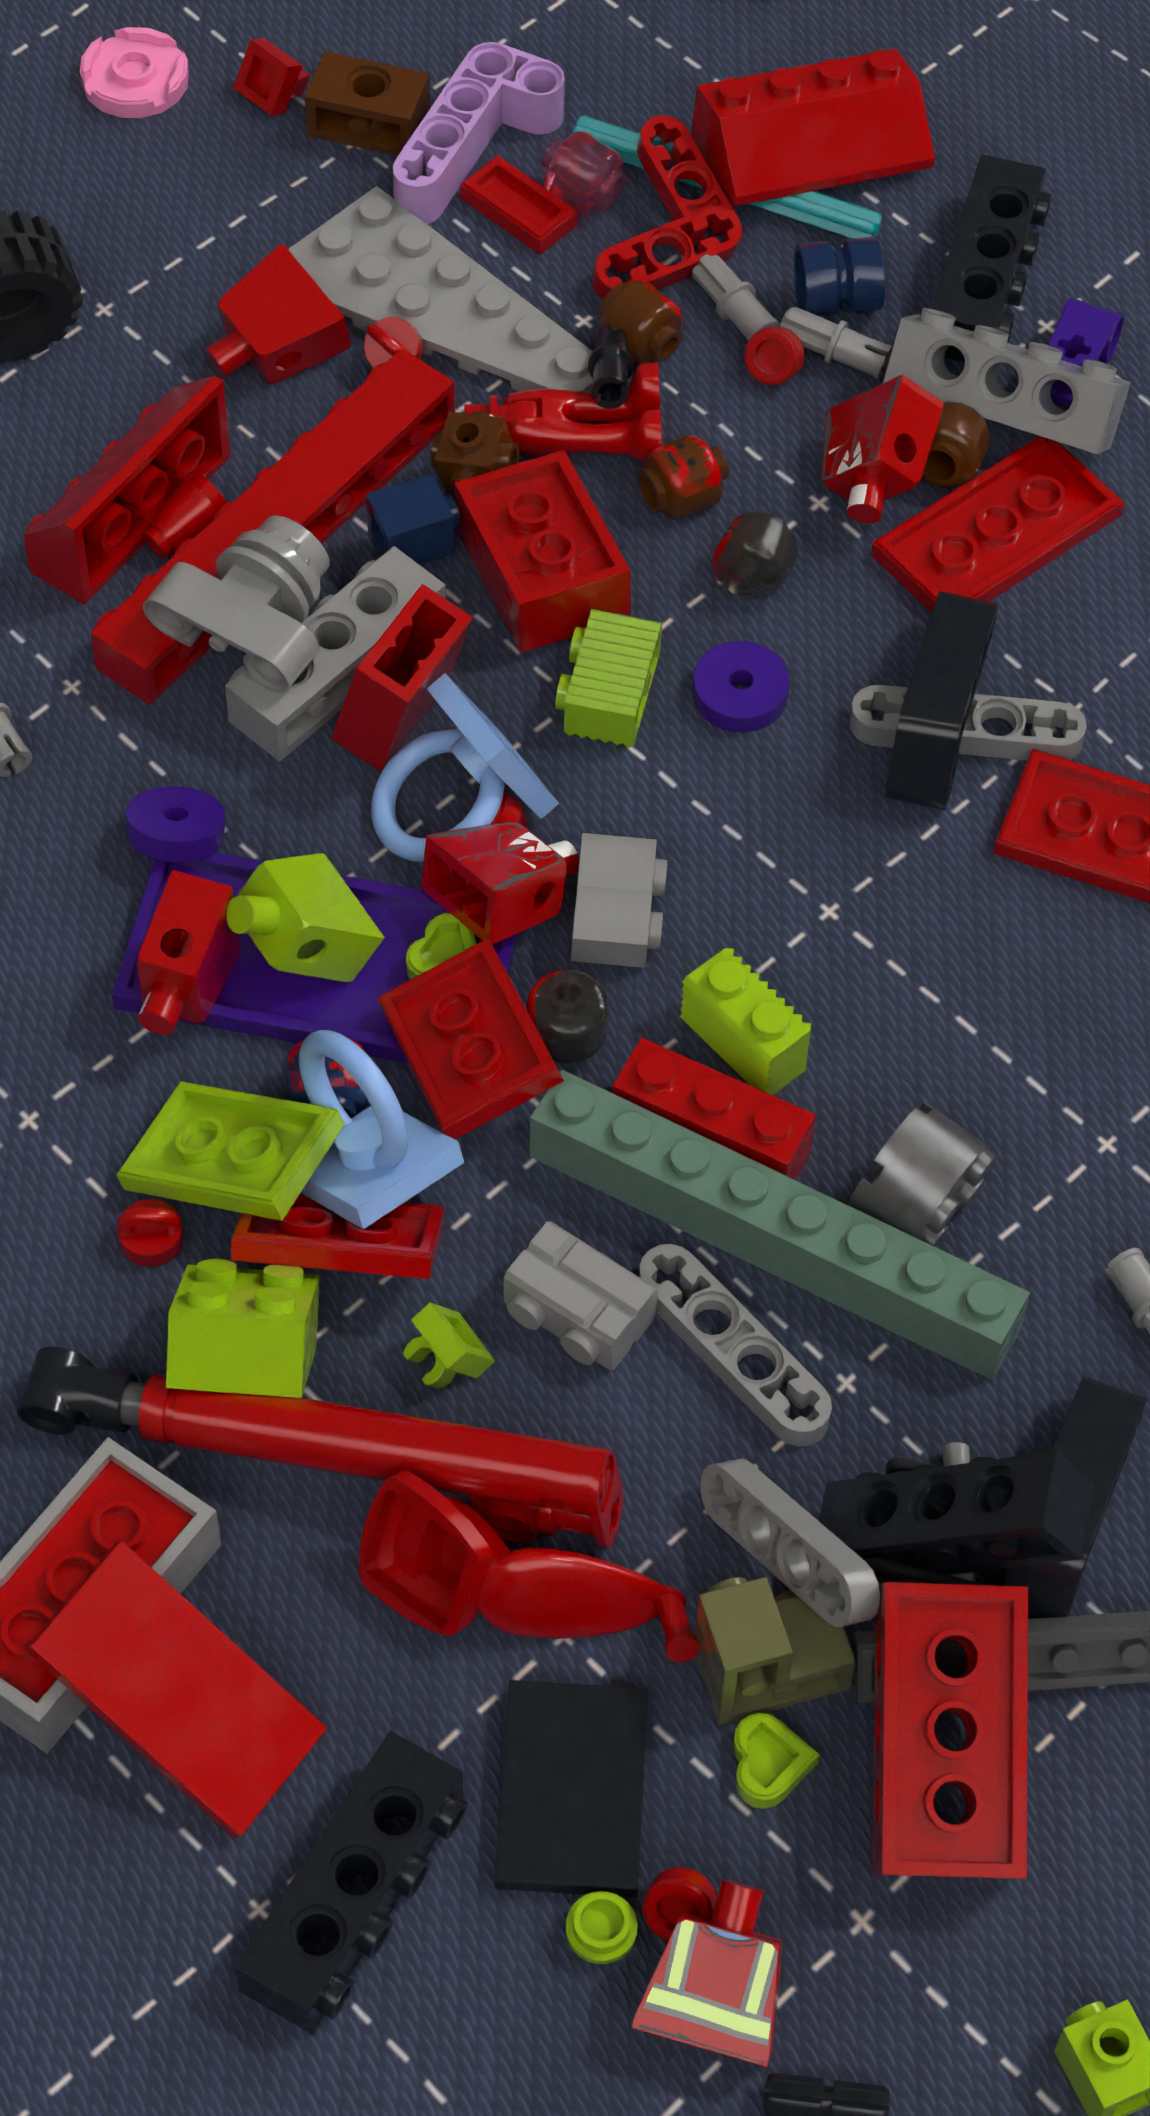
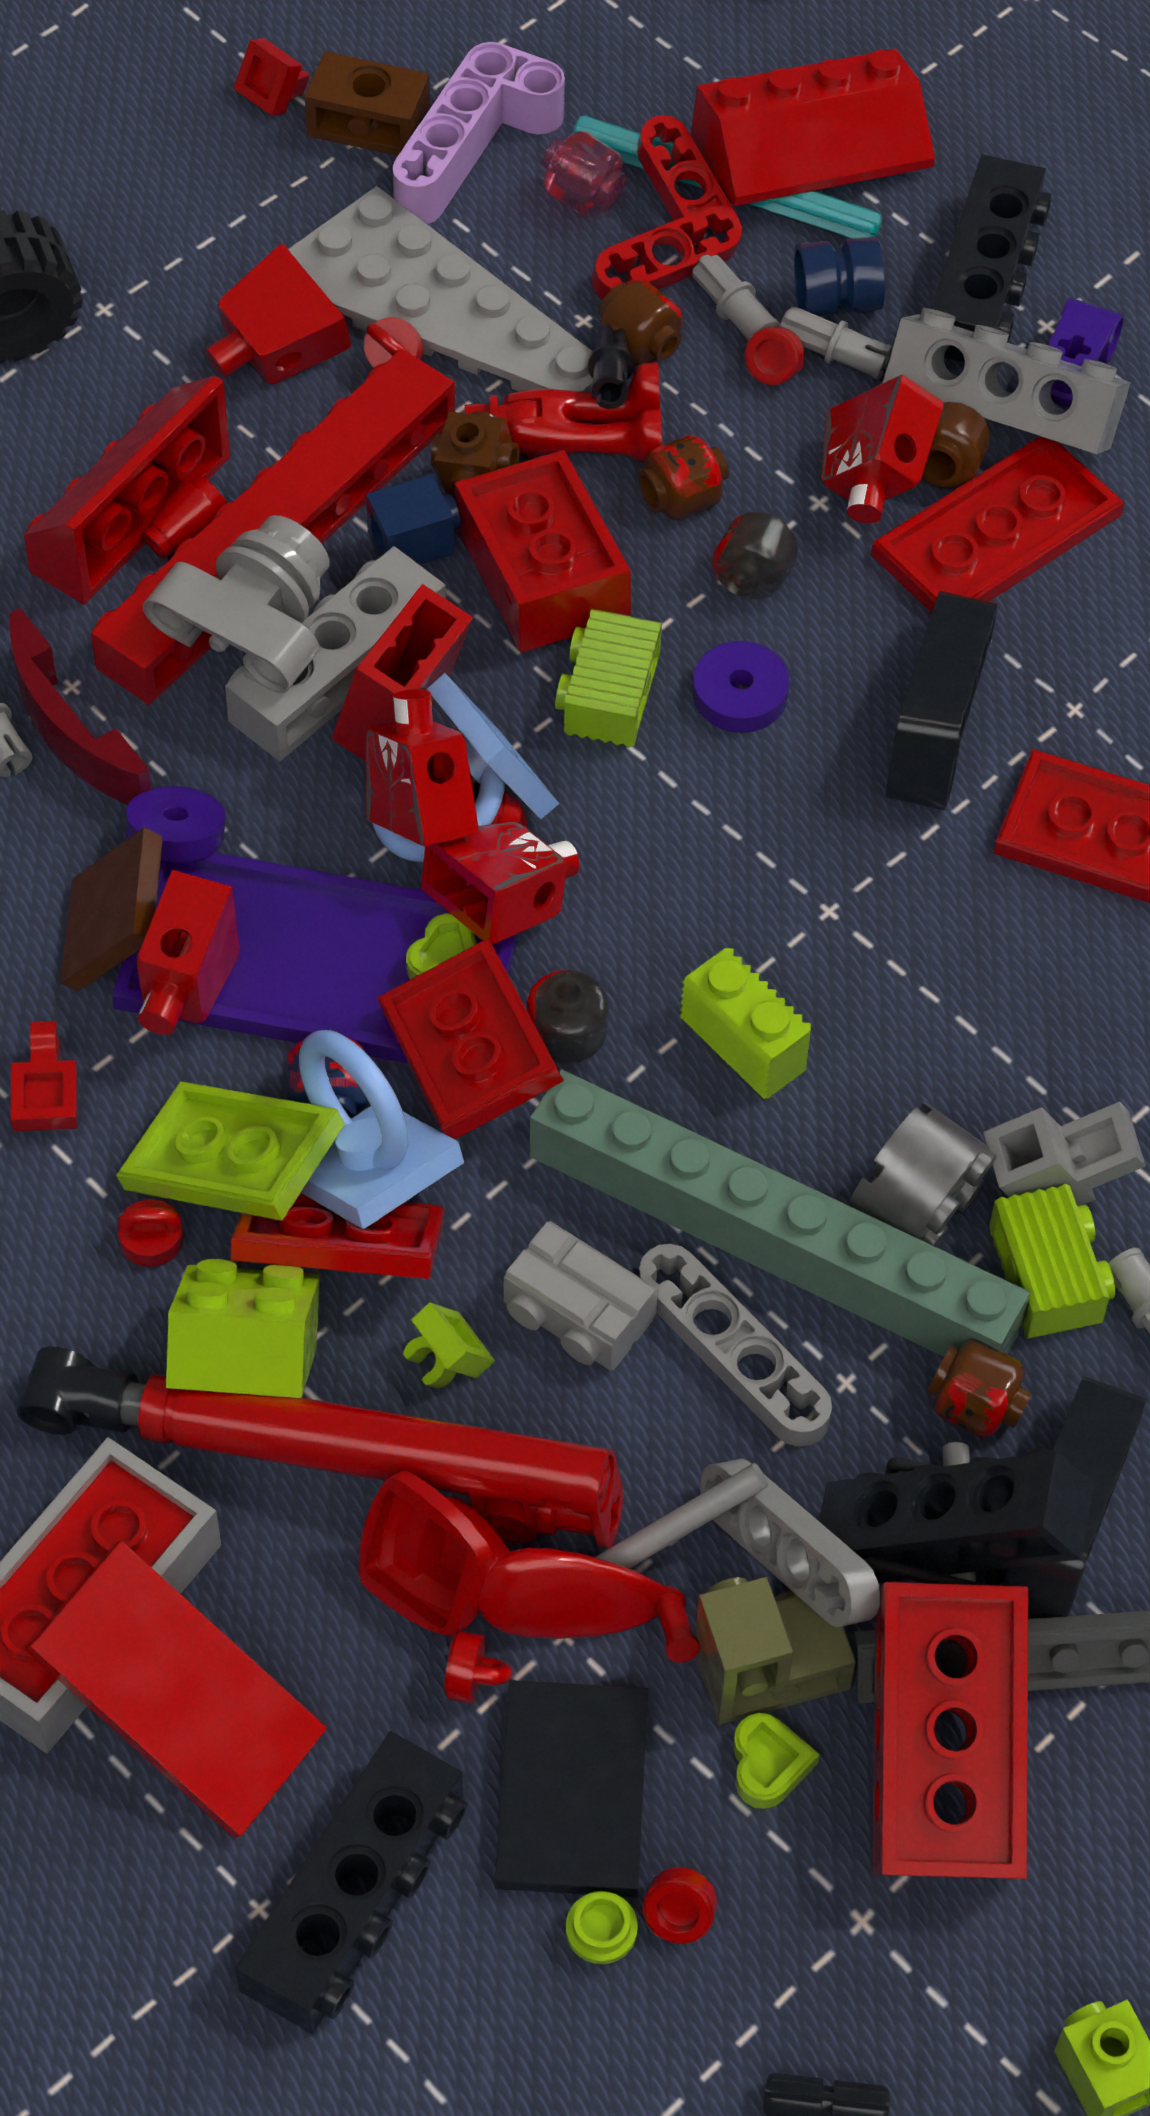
(45, 1088): none -> red plate
(102, 762): none -> dark red slope
(111, 909): none -> reddish brown tile
(134, 73): bright pink tile -> none
(305, 918): lime torso -> none
(419, 775): none -> red torso
(469, 1668): none -> red tile
(518, 204): red tile -> none
(615, 900): light grey brick -> none
(687, 1518): none -> light grey bar
(718, 1107): red arch -> none
(718, 1980): torso -> none
(975, 739): light grey beam -> none
(979, 1388): none -> reddish brown head
(1049, 1253): none -> lime brick
(1083, 1153): none -> light grey brick

